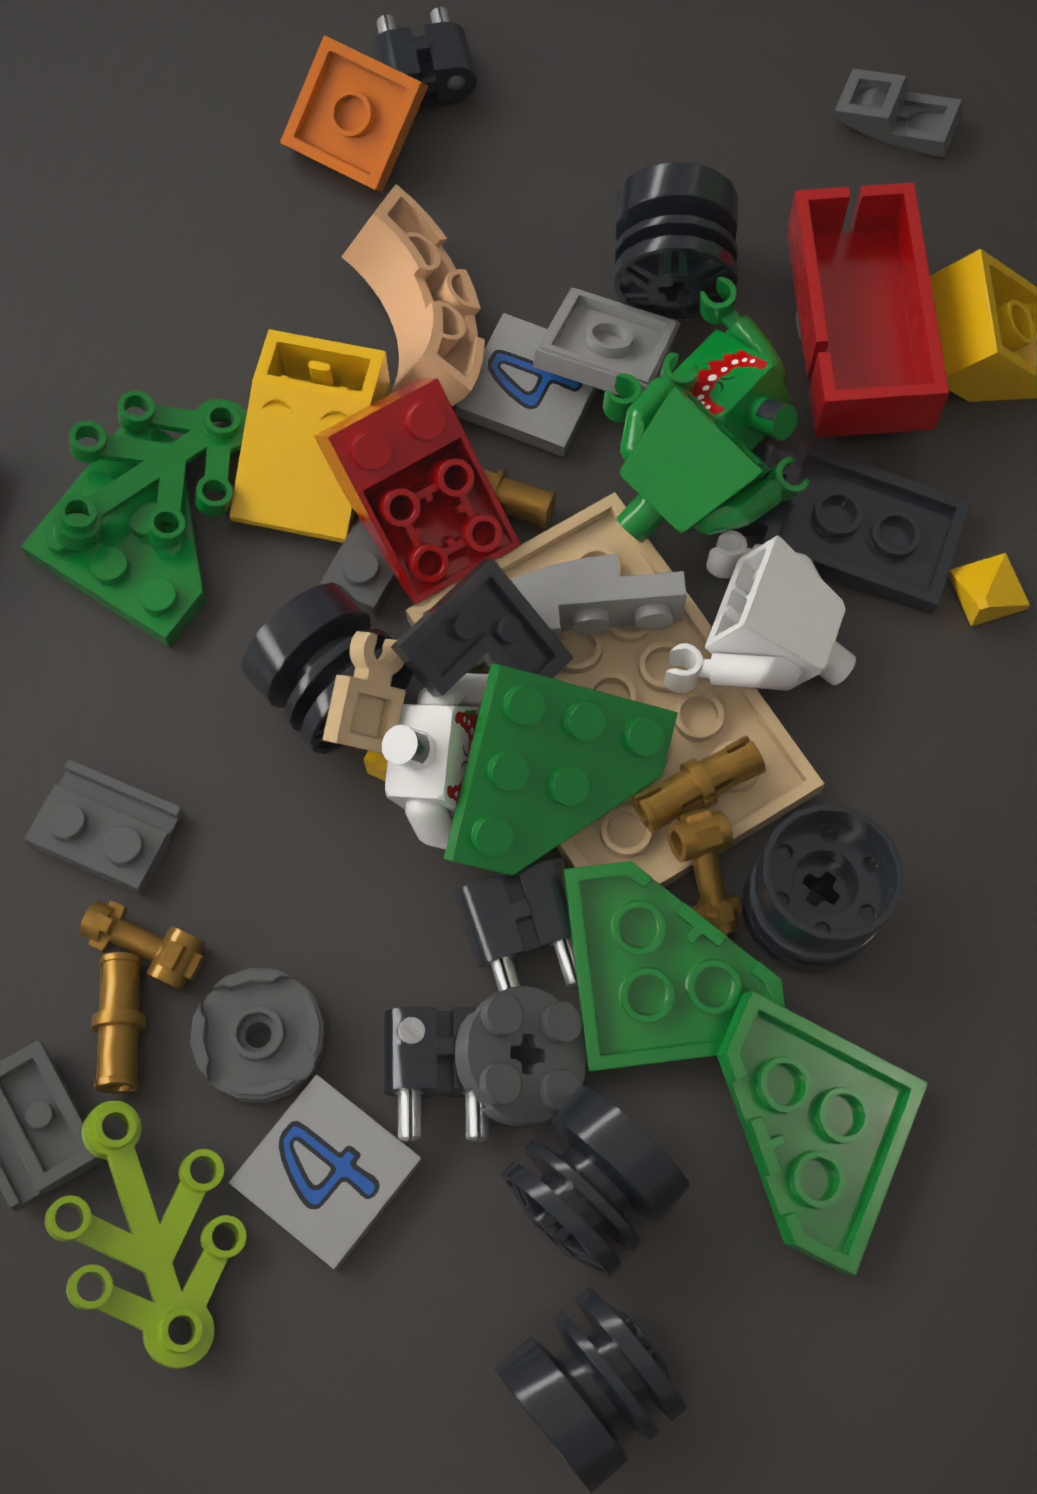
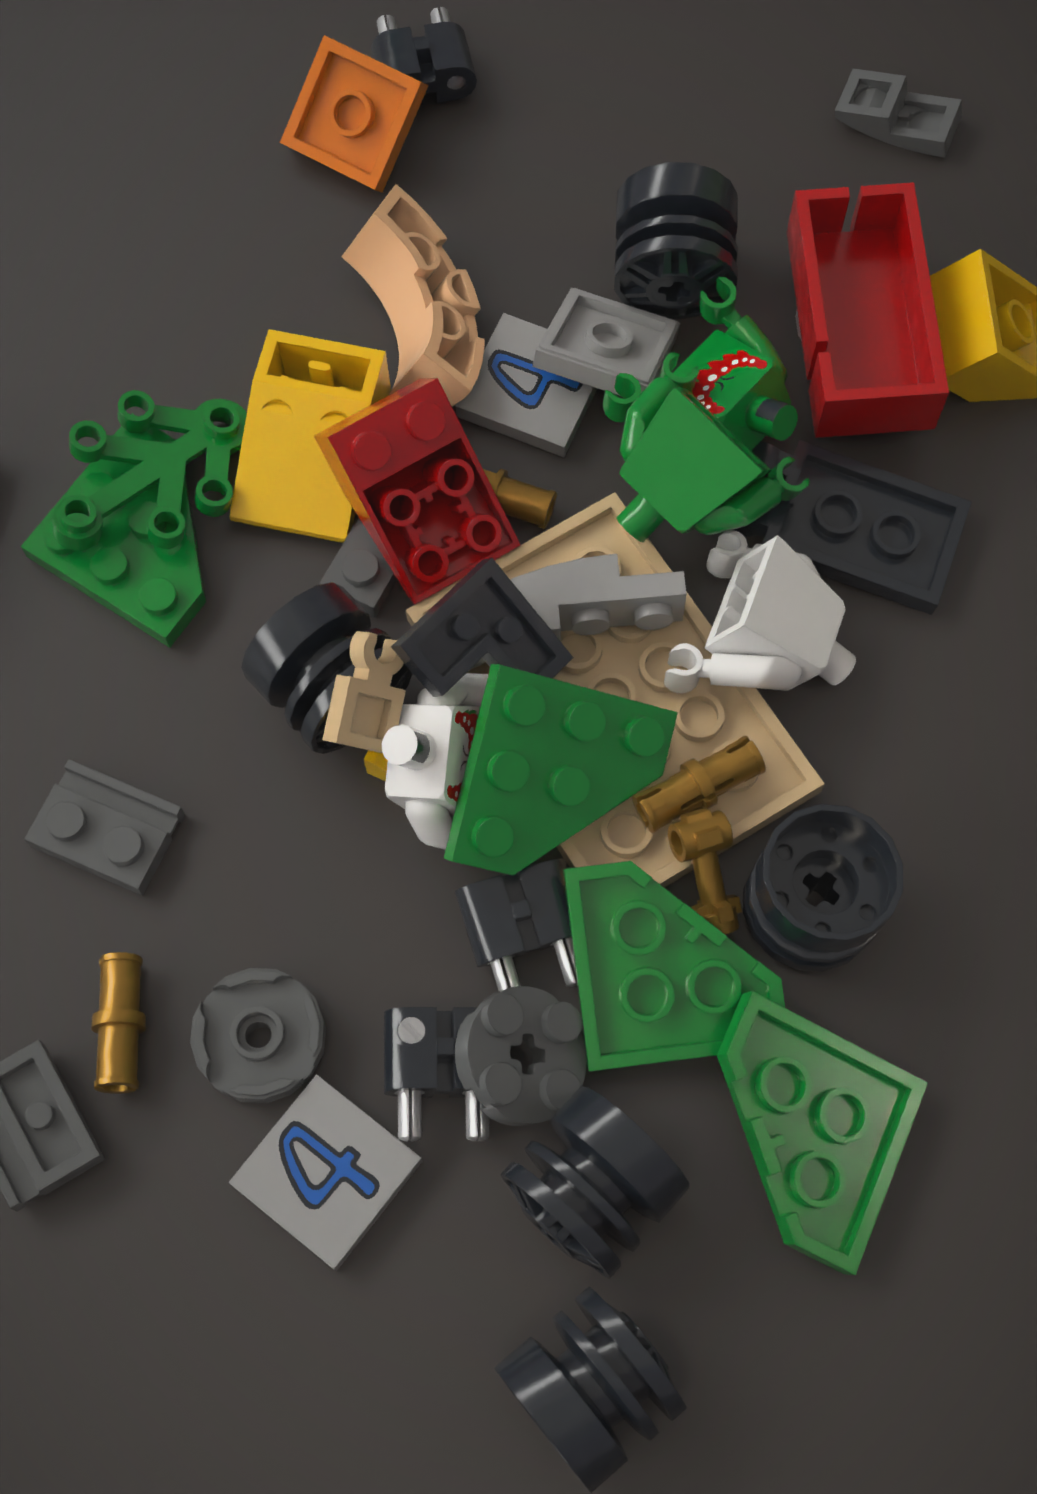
(150, 1244): lime plant -> none
(172, 957): pearl gold bar -> none
(988, 589): yellow slope -> none

